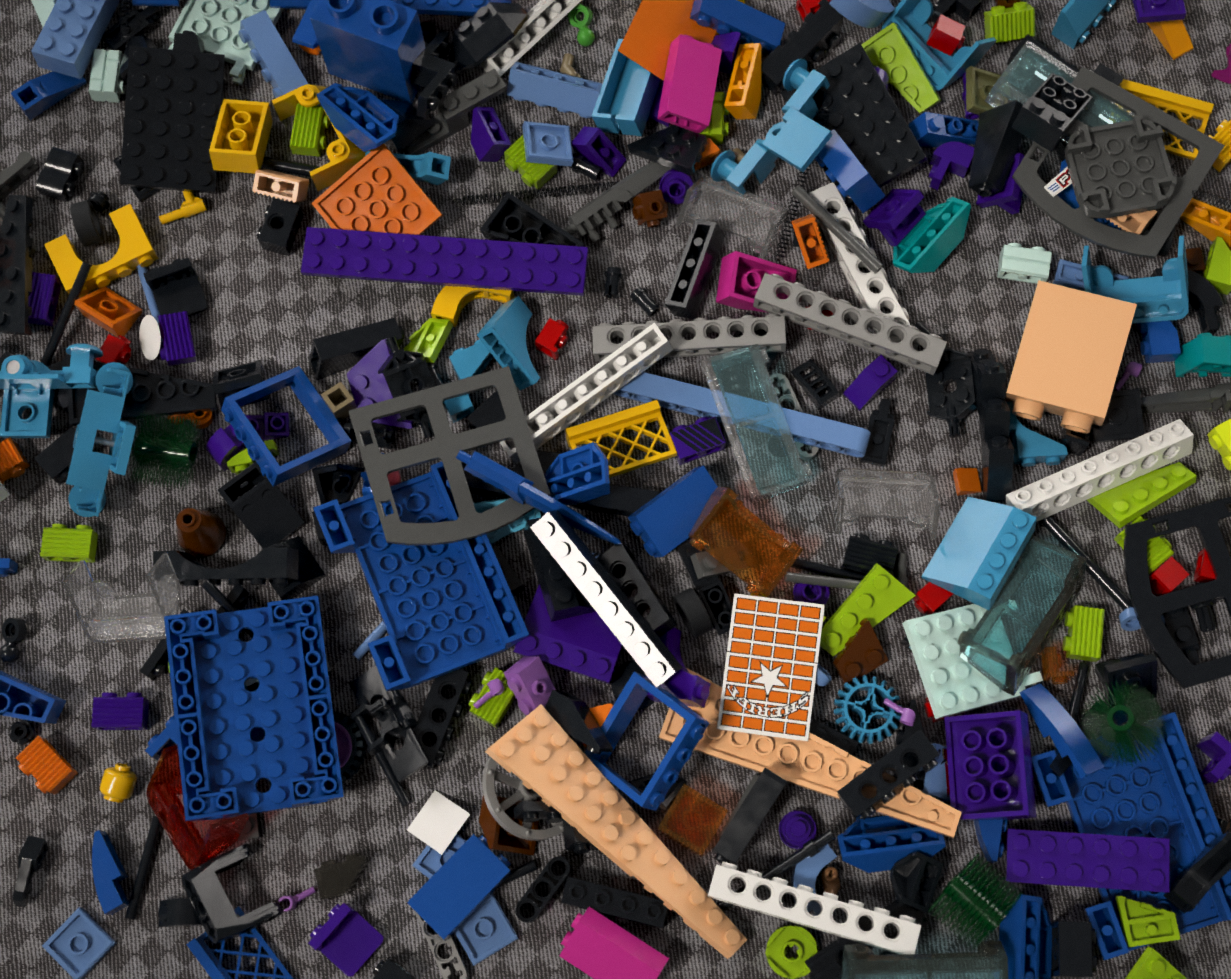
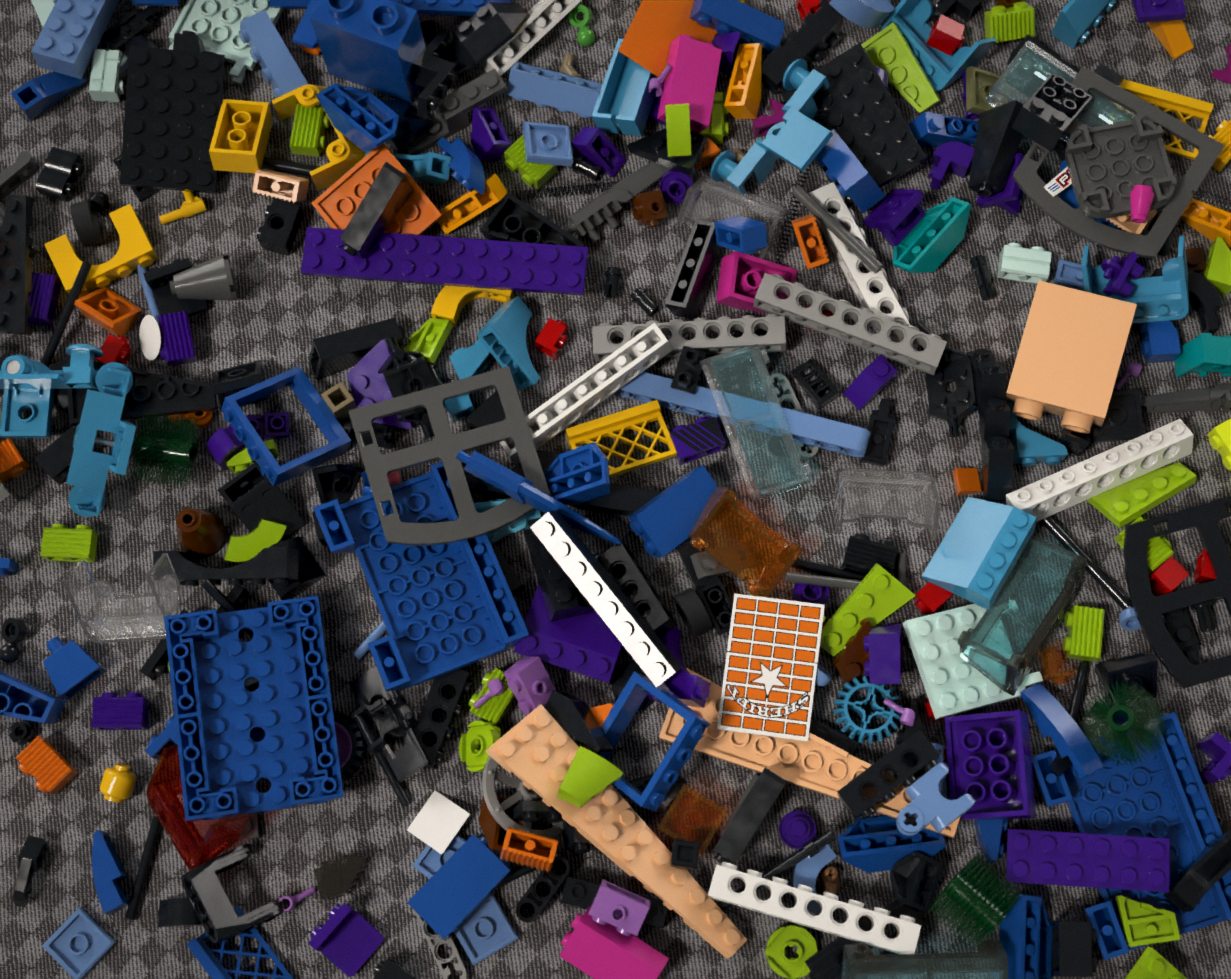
(70, 667): none -> blue torso
(206, 281): none -> dark grey cone
(248, 546): none -> lime tile
(376, 211): none -> black slope
(465, 164): none -> blue slope
(471, 204): none -> light orange slope
(482, 734): none -> lime plate
(529, 849): none -> orange brick
(587, 777): none -> lime slope
(619, 908): none -> medium lavender brick
(657, 82): none -> medium lavender hand
(678, 130): none -> lime slope
(685, 854): none -> black tile
(688, 370): none -> black hips
(741, 234): none -> blue brick
(764, 122): none -> magenta slope
(885, 654): none -> dark purple slope
(929, 805): none -> medium blue piece
(982, 278): none -> black axle
(1118, 271): none -> dark purple hips
(1140, 202): none -> dark pink cone

